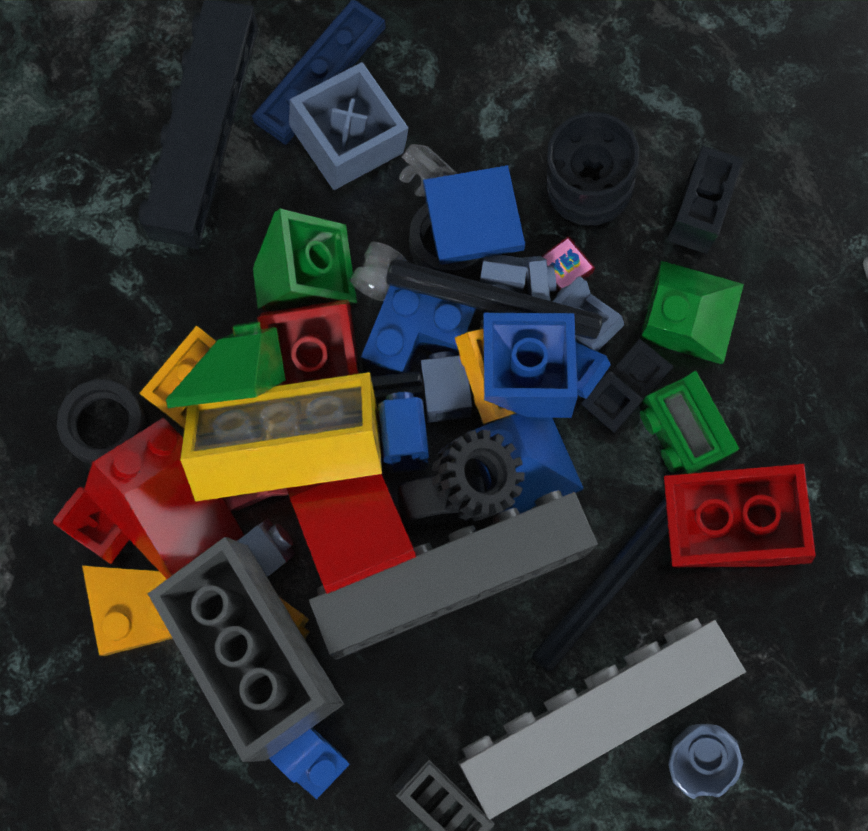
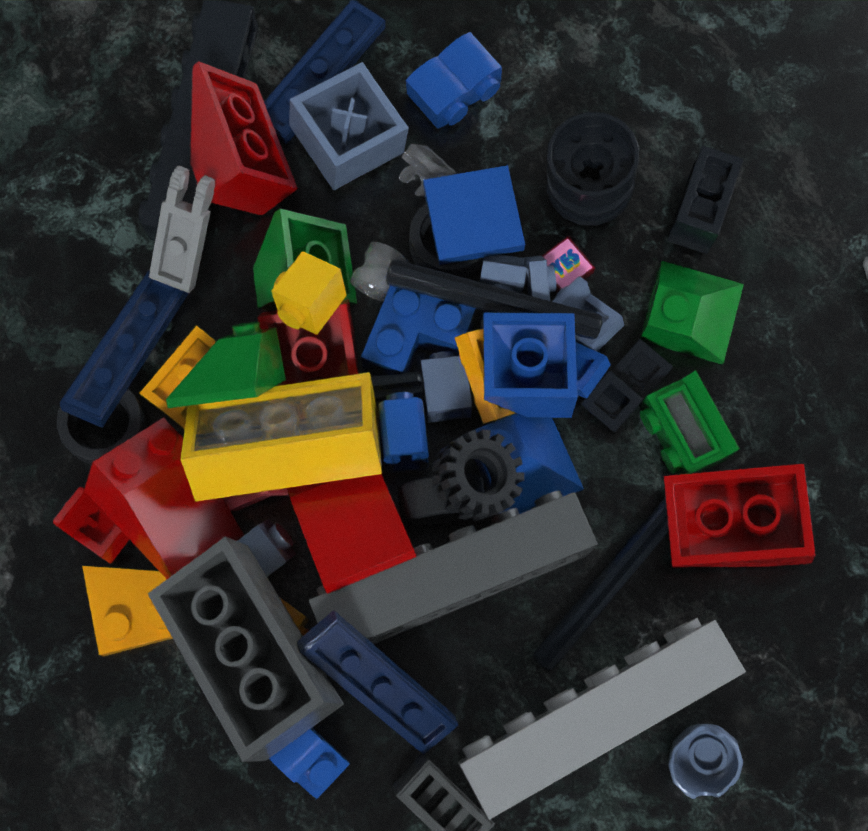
(122, 351): none -> dark blue tile
(181, 232): none -> light grey hinge
(236, 142): none -> red slope
(308, 293): none -> yellow brick
(377, 682): none -> dark blue tile
(454, 81): none -> blue brick

